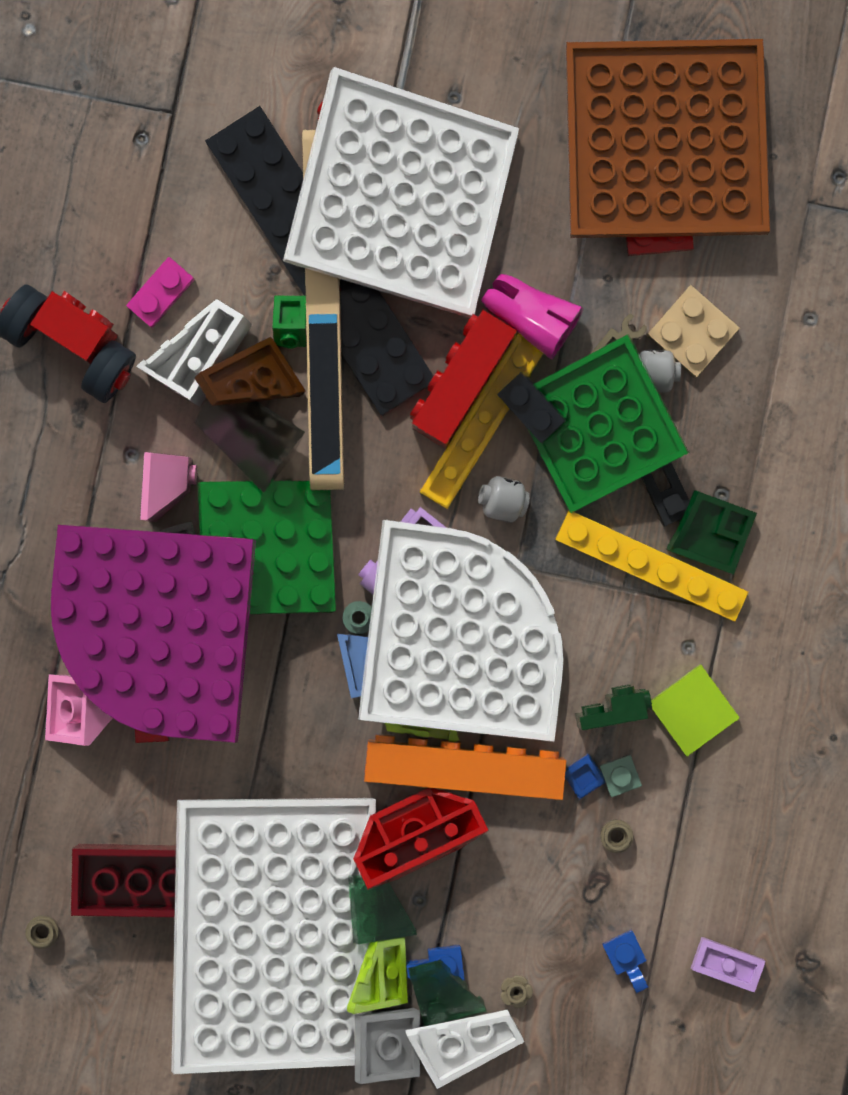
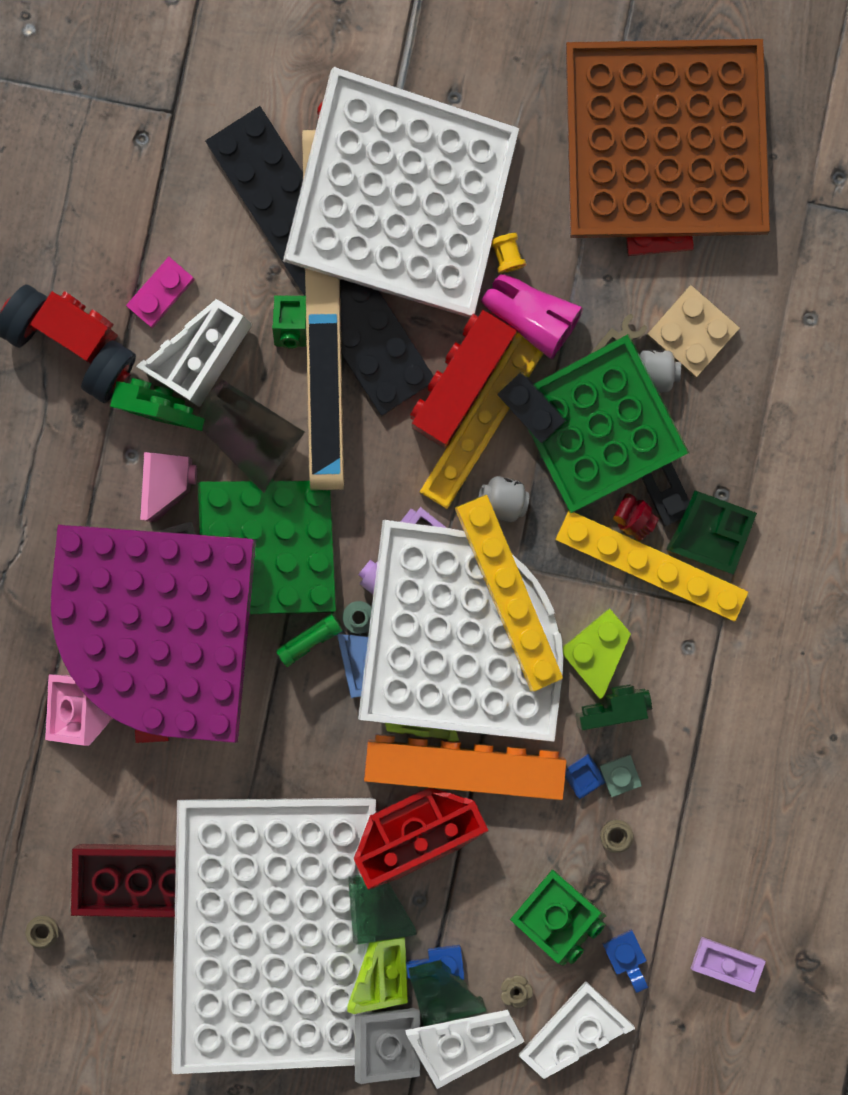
(154, 404): none -> green plate
(250, 376): reddish brown wing -> none
(301, 644): none -> green plate
(507, 253): none -> yellow bush
(508, 593): none -> yellow plate
(559, 919): none -> green plate
(576, 1029): none -> white wing
(597, 651): none -> lime wing
(635, 517): none -> dark red piece
(693, 710): lime tile -> none

